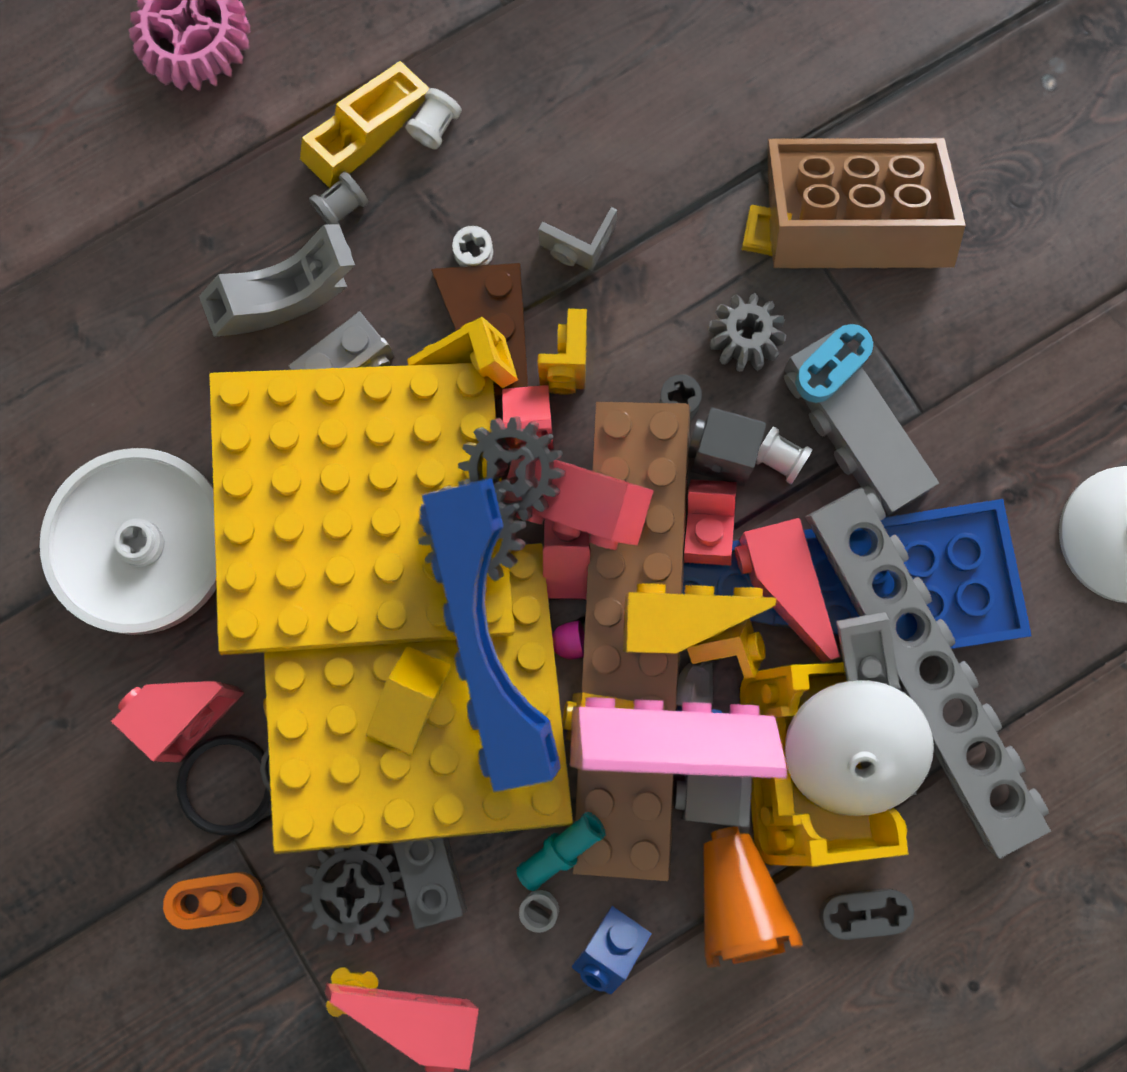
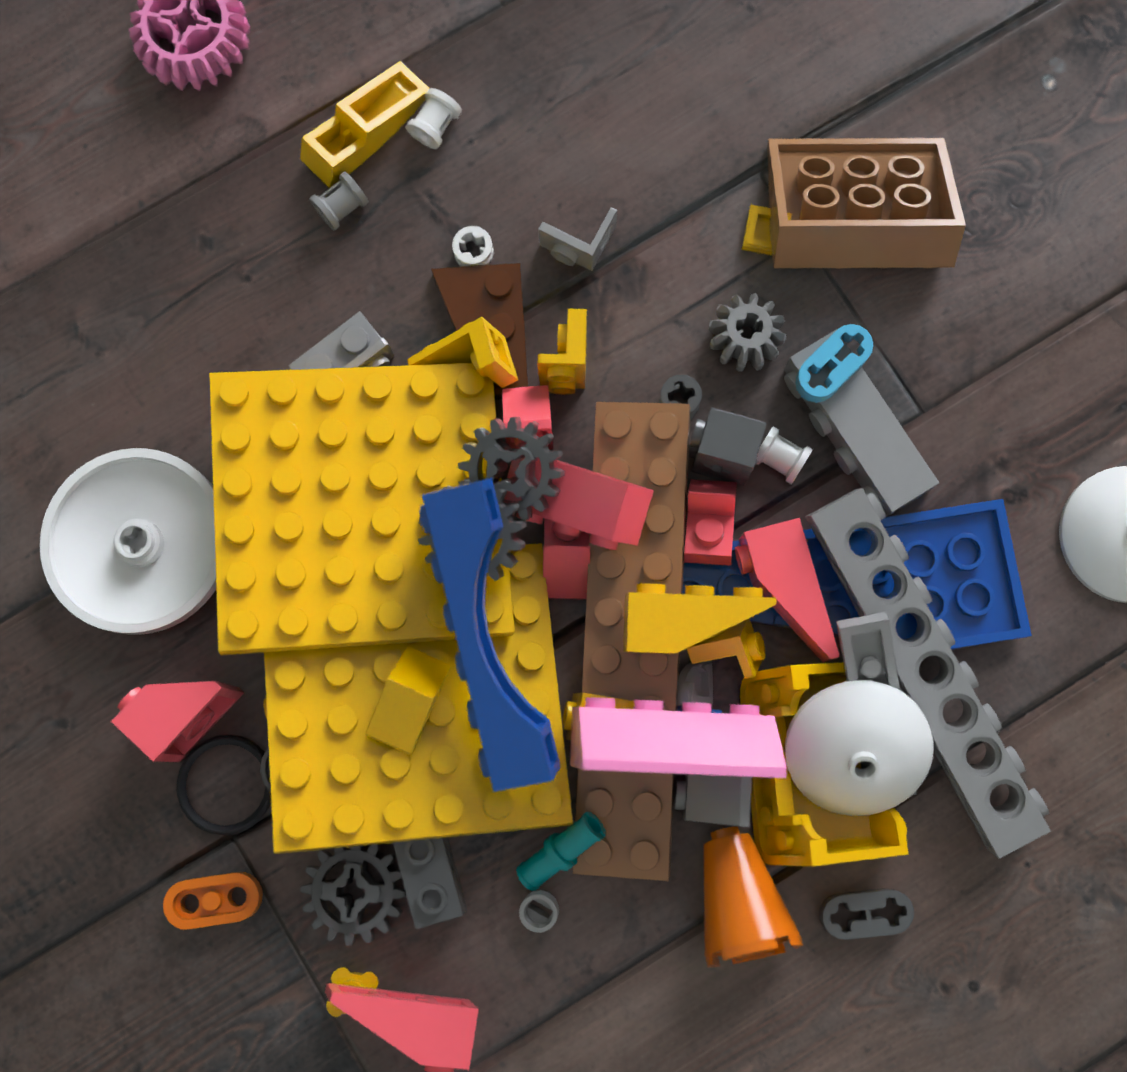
(281, 292): light grey arch -> none
(569, 640): dark pink hinge -> none
(611, 952): blue bracket -> none

